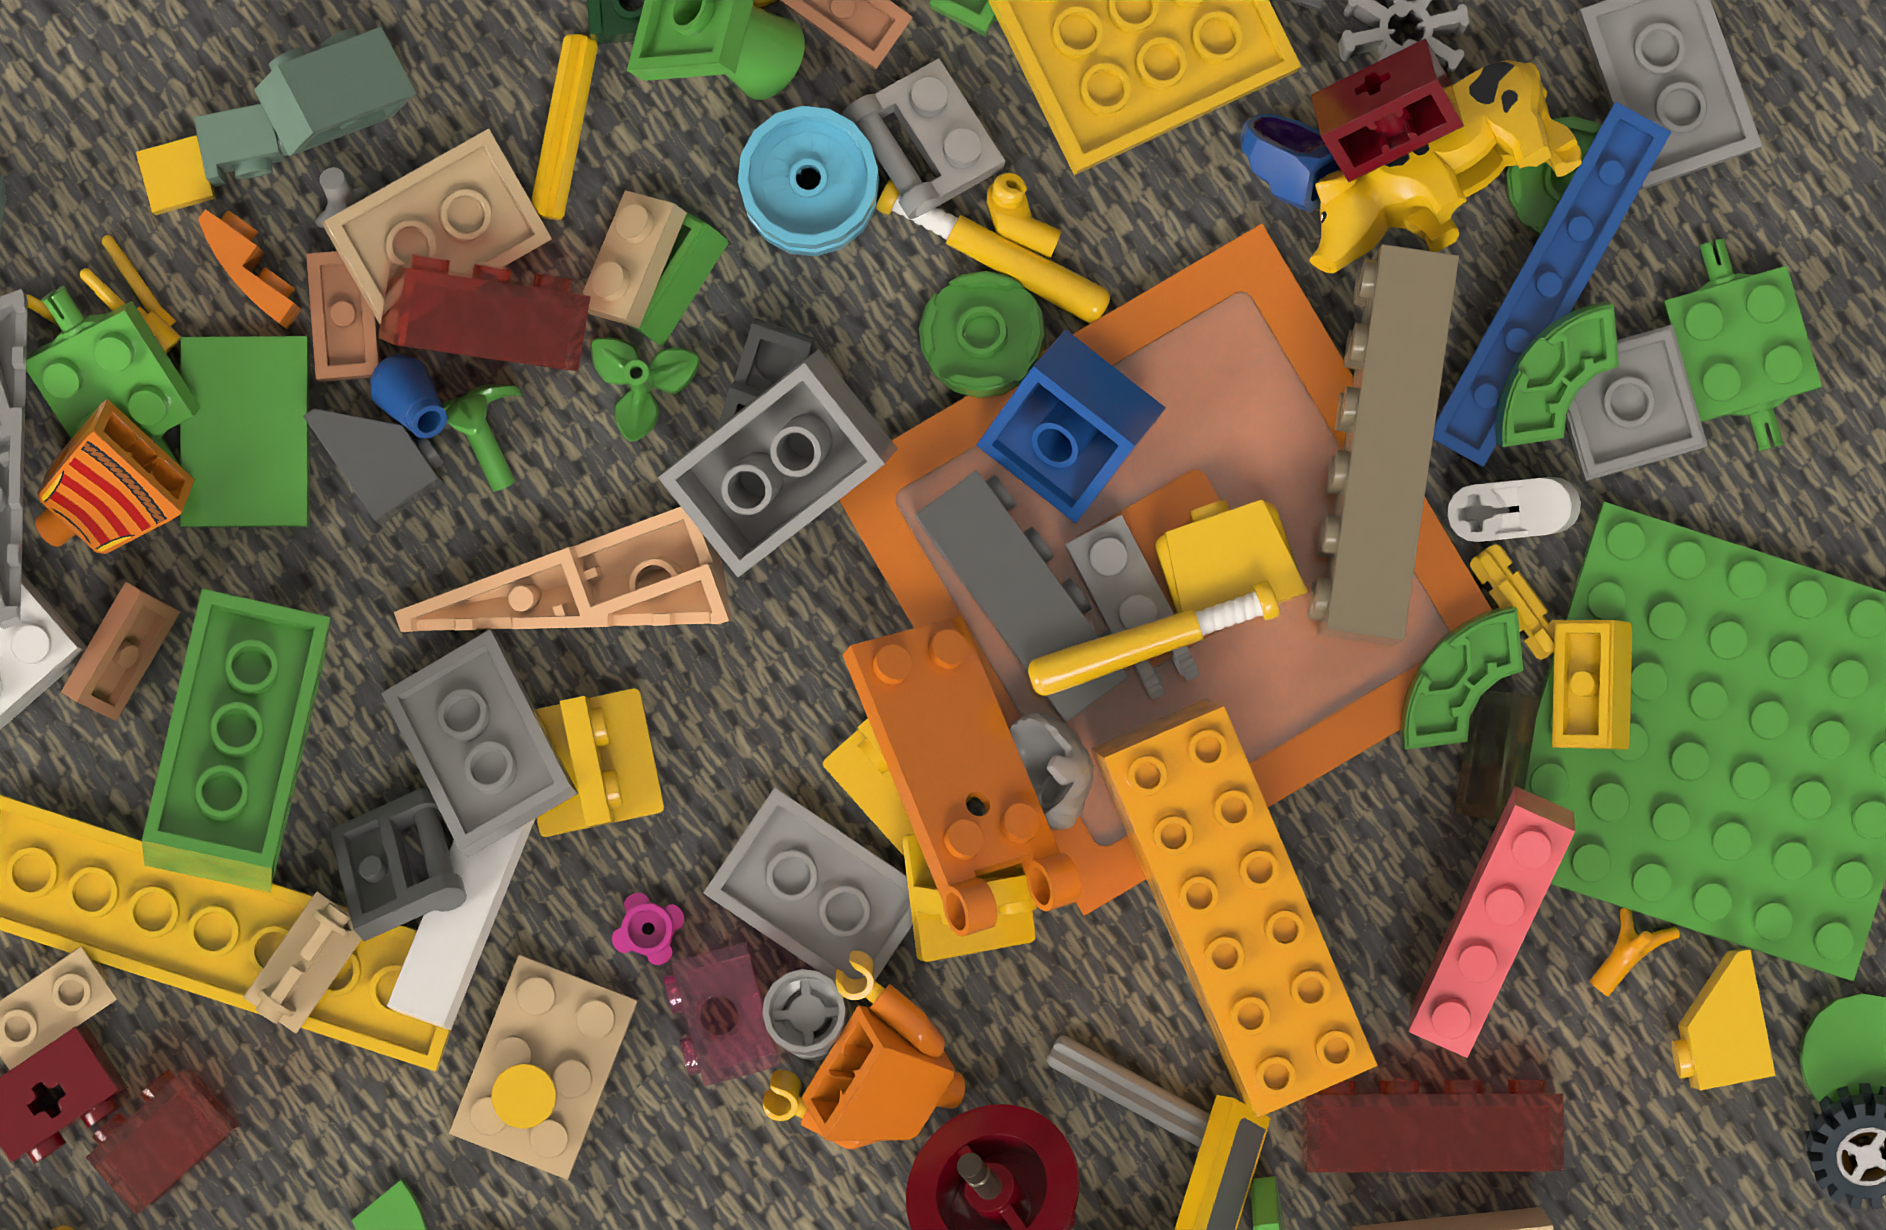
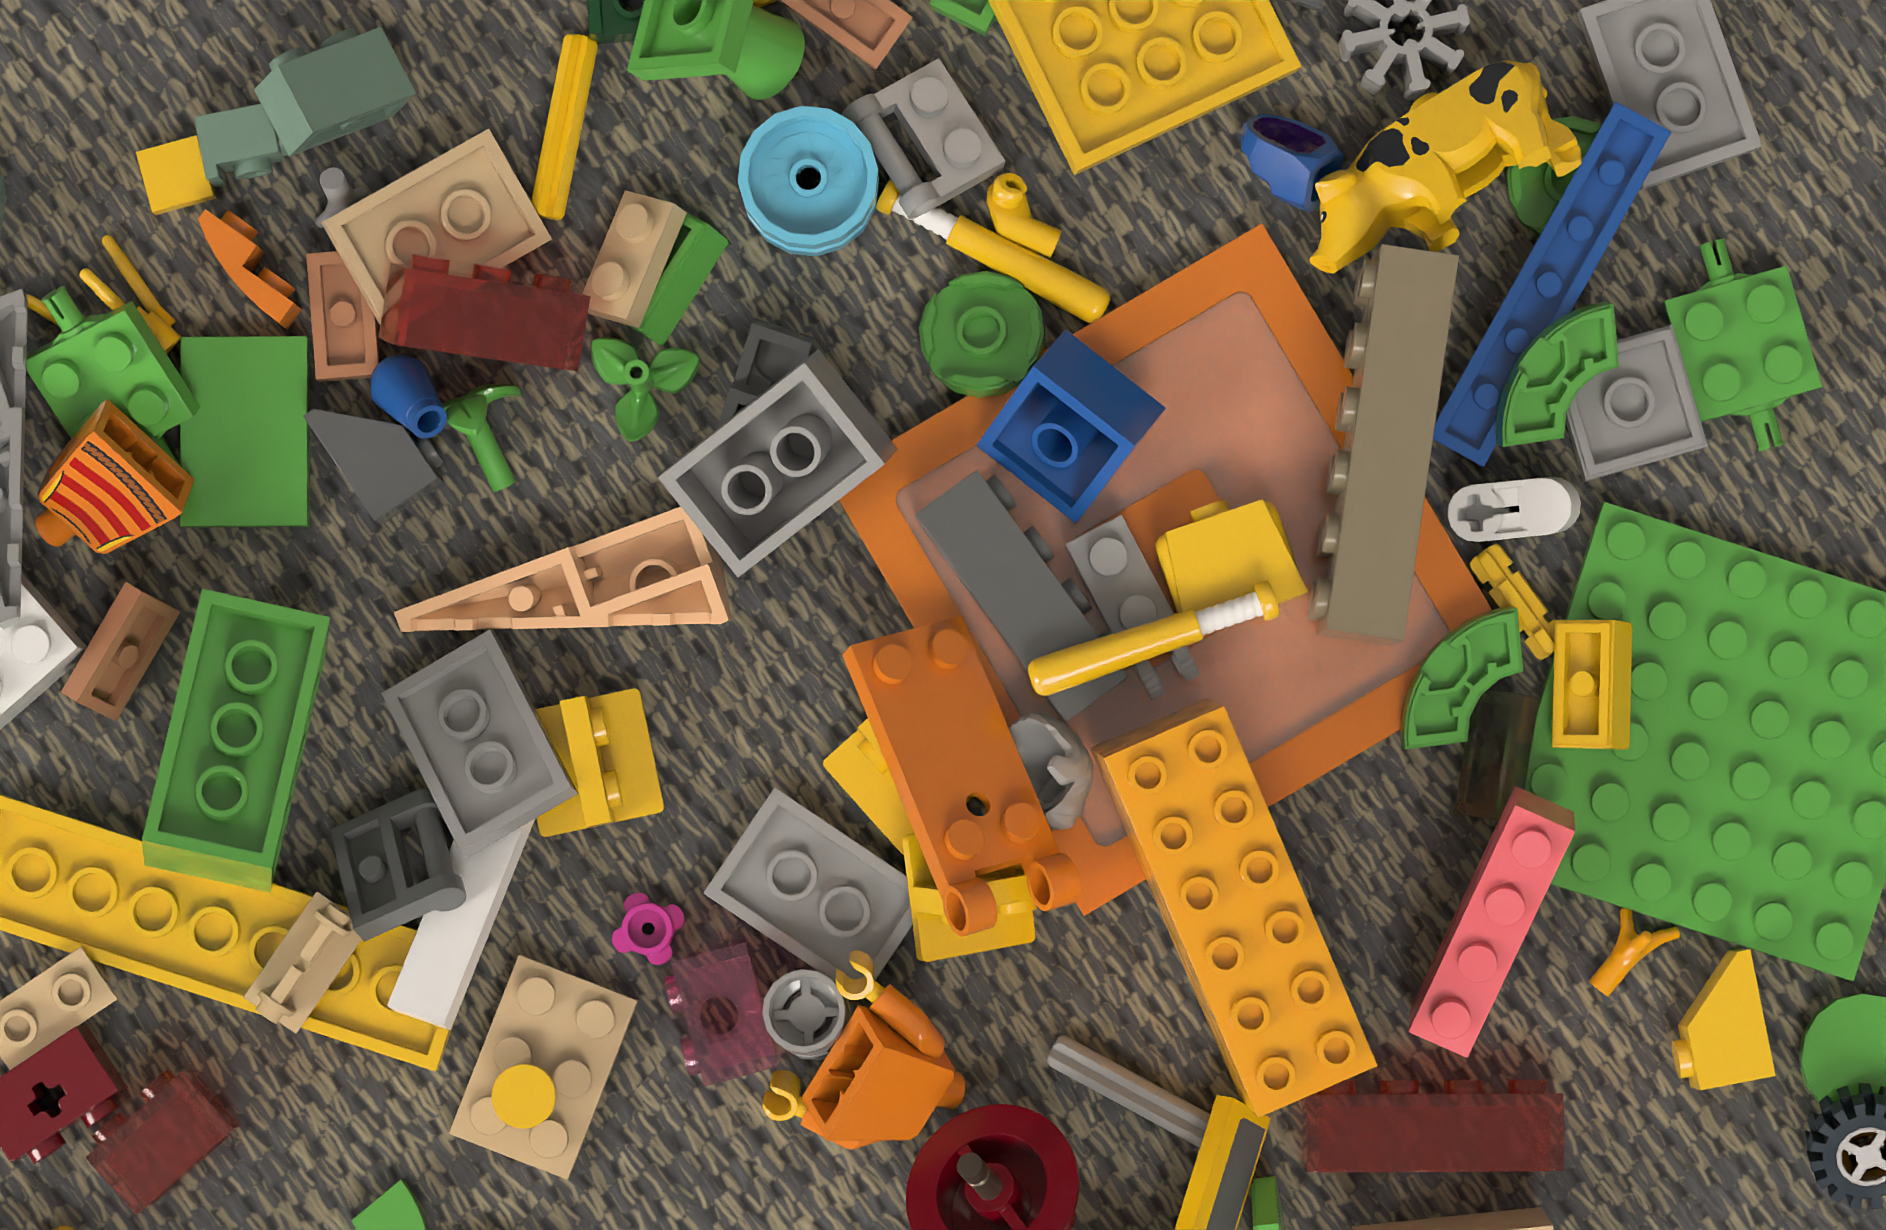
(1386, 110): dark red brick -> none

